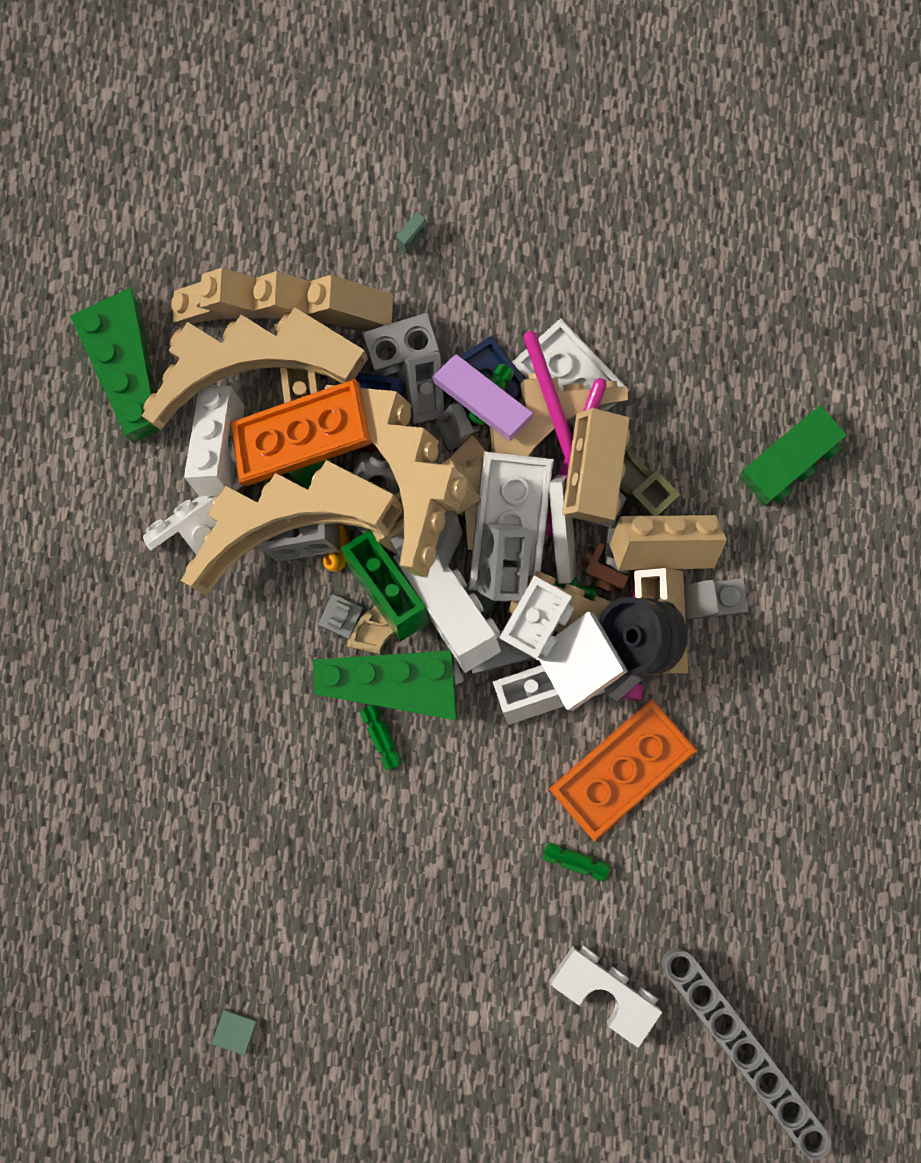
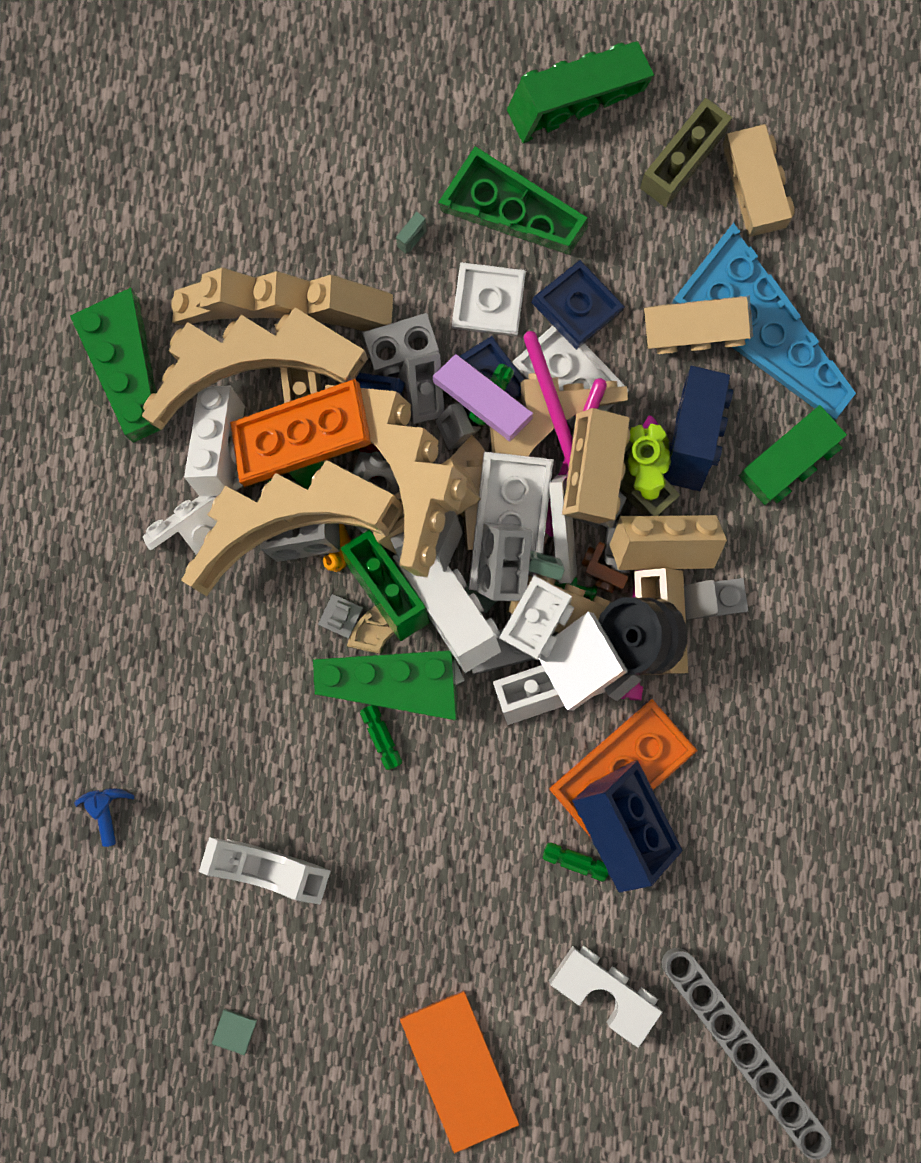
(98, 807): none -> blue plant
(265, 869): none -> white arch
(459, 1071): none -> orange tile
(488, 299): none -> white tile
(511, 204): none -> green wedge
(546, 565): none -> sand green tile
(578, 88): none -> green wedge
(578, 304): none -> dark blue tile
(628, 827): none -> dark blue slope
(649, 457): none -> lime animal
(685, 152): none -> olive brick
(698, 427): none -> dark blue wedge
(699, 324): none -> tan brick
(758, 180): none -> tan brick
(779, 339): none -> dark azure wing

